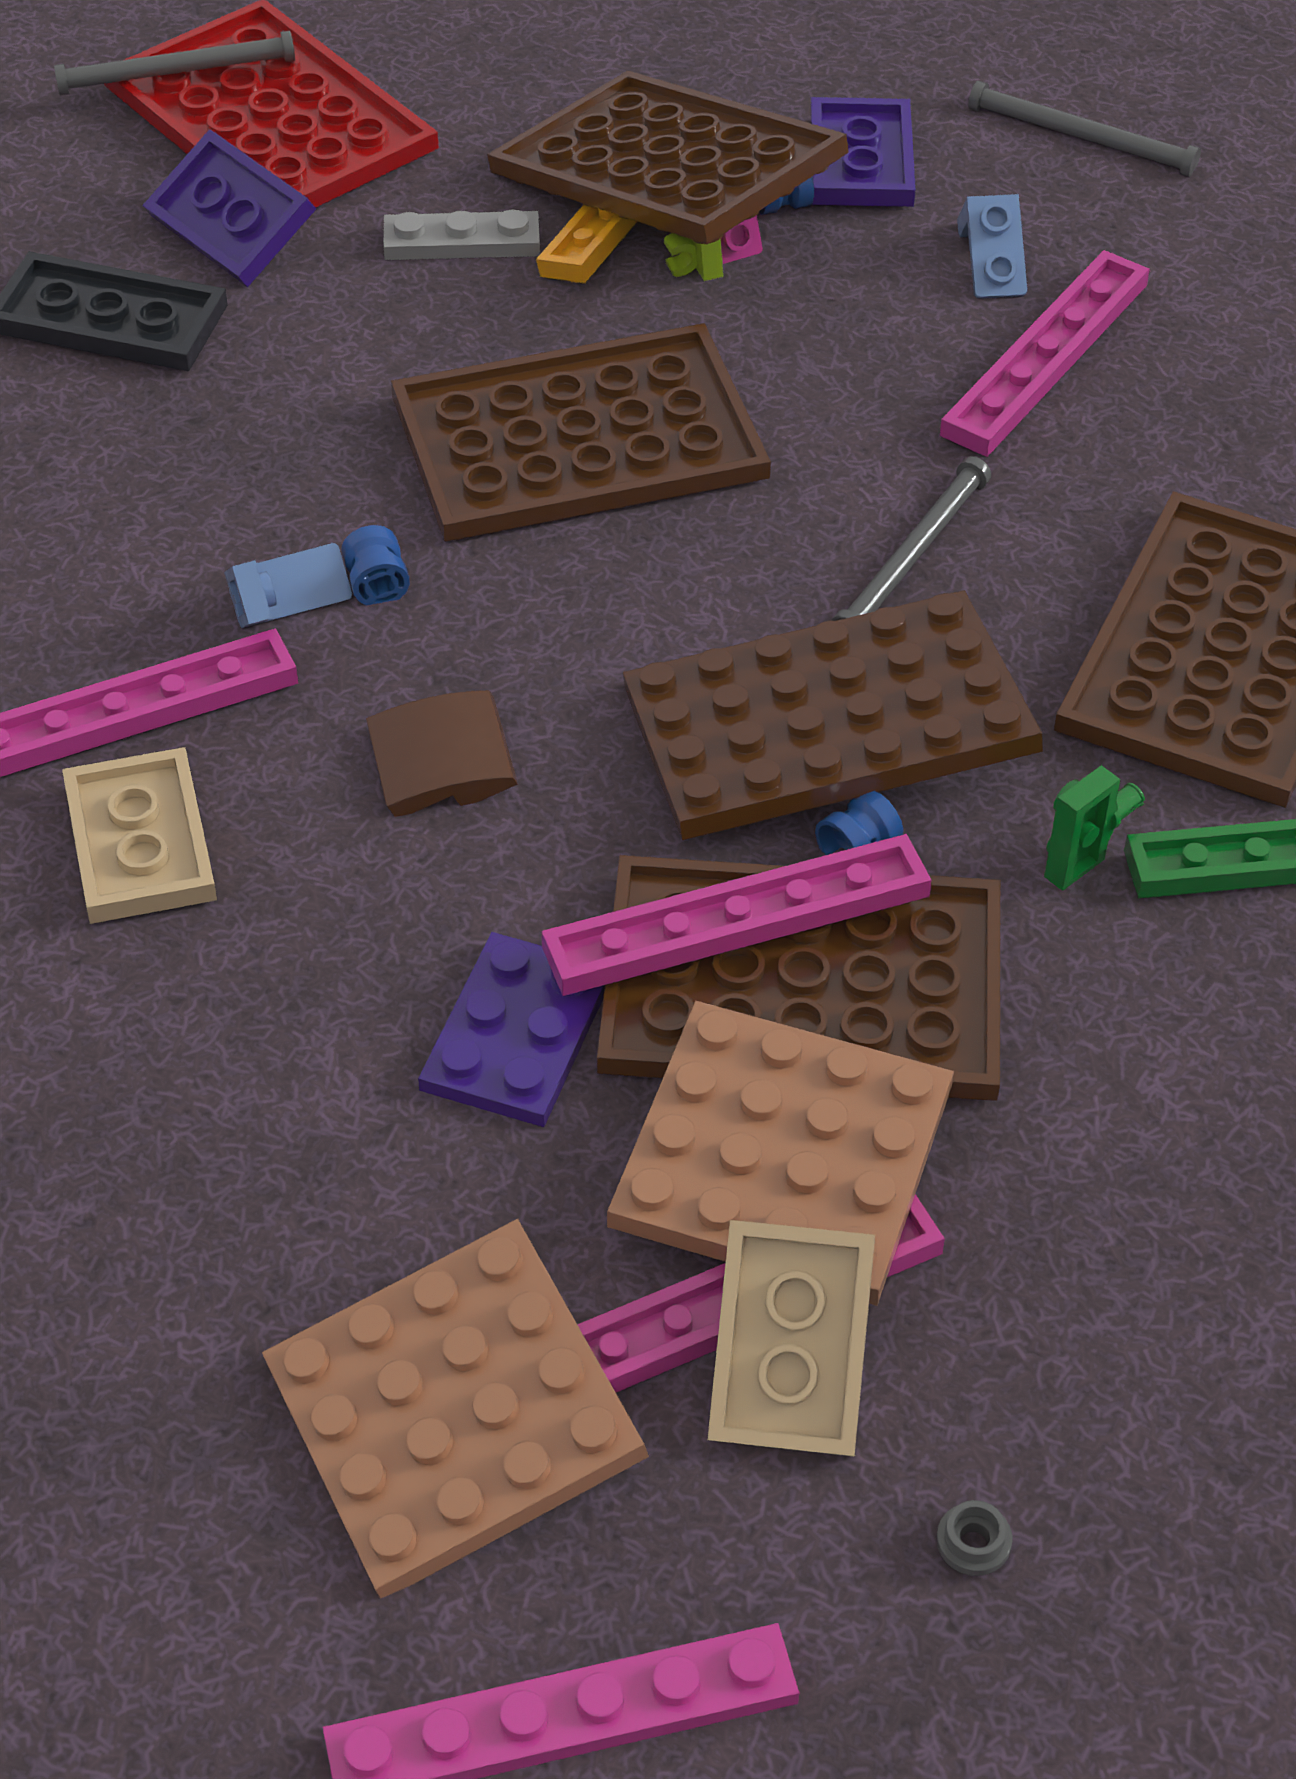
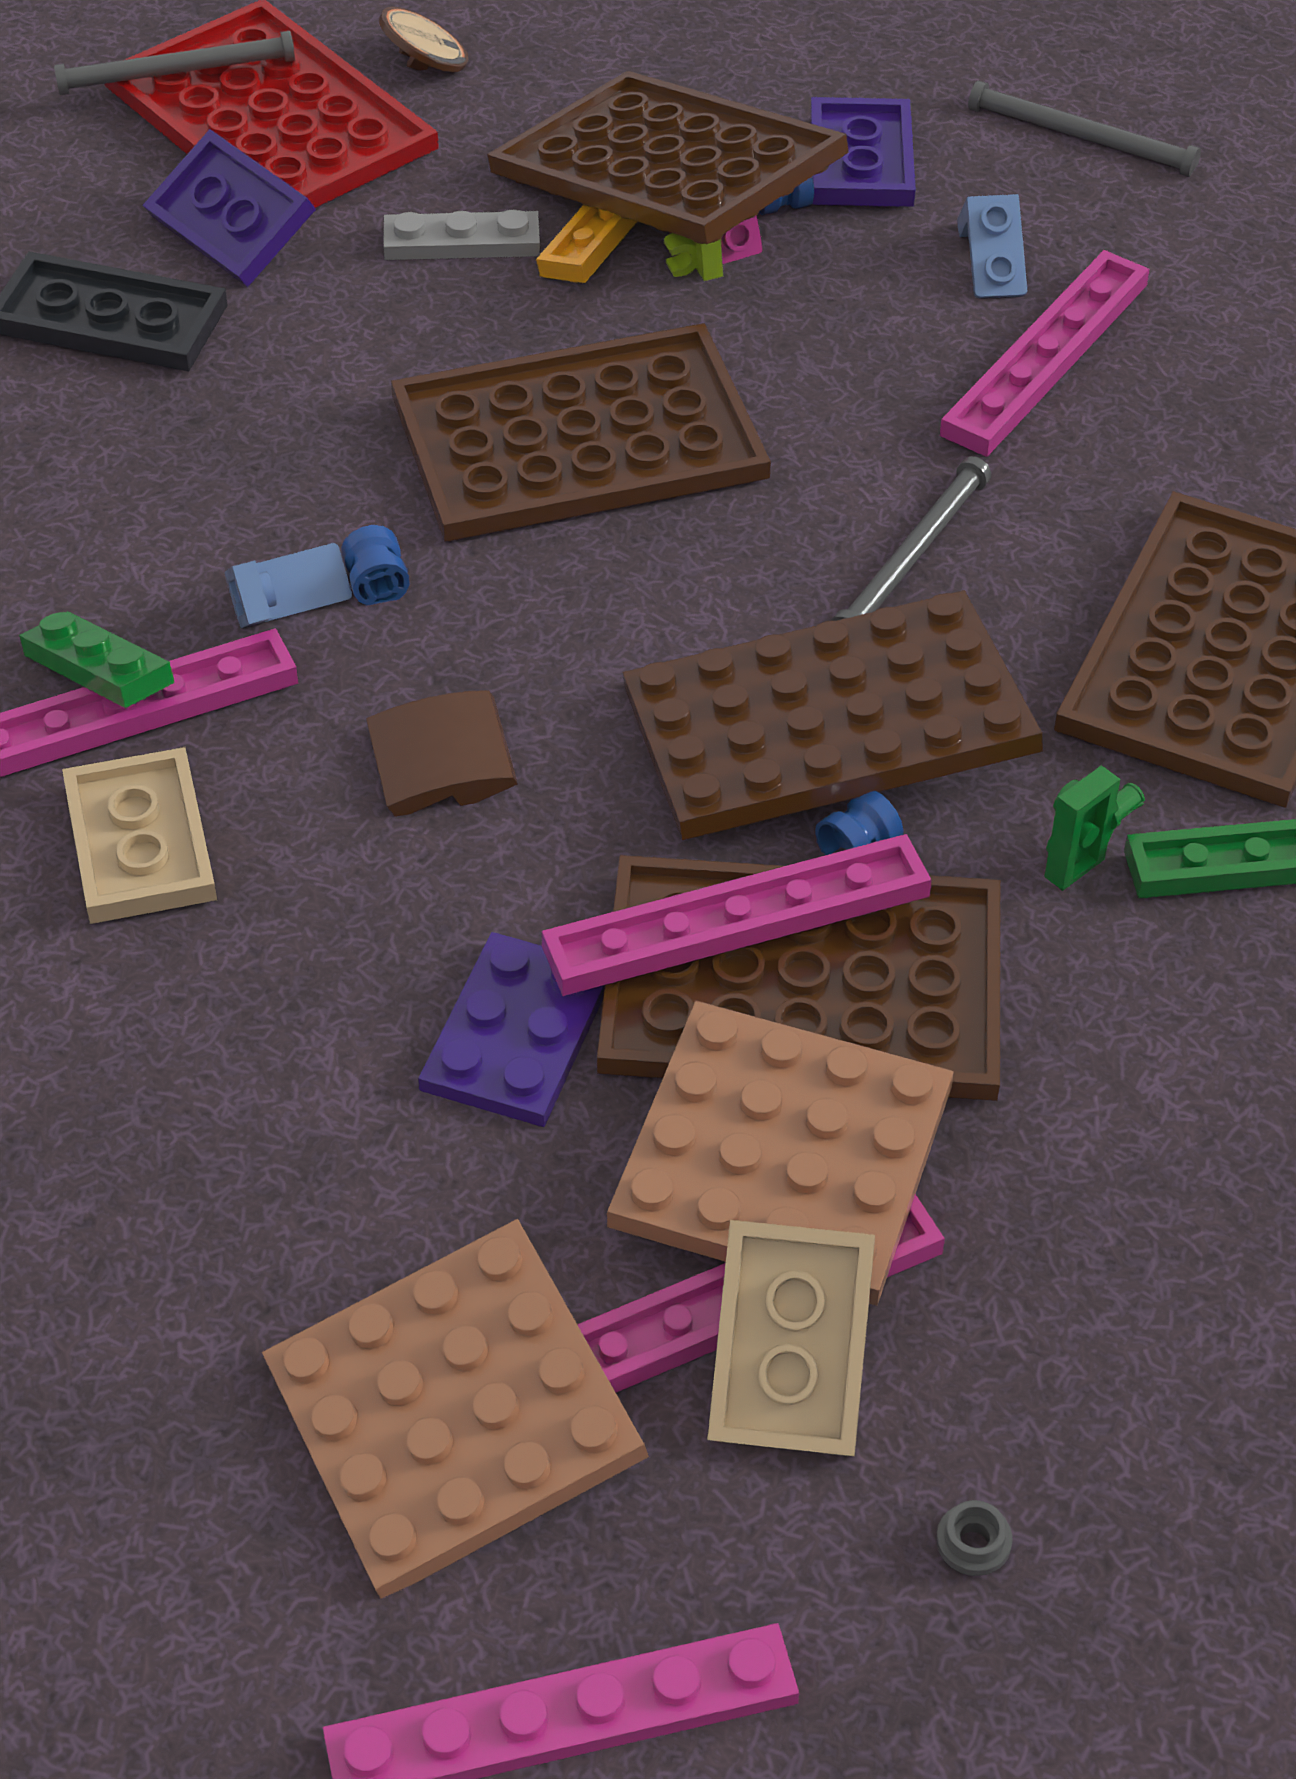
(96, 658): none -> green plate
(422, 40): none -> piece

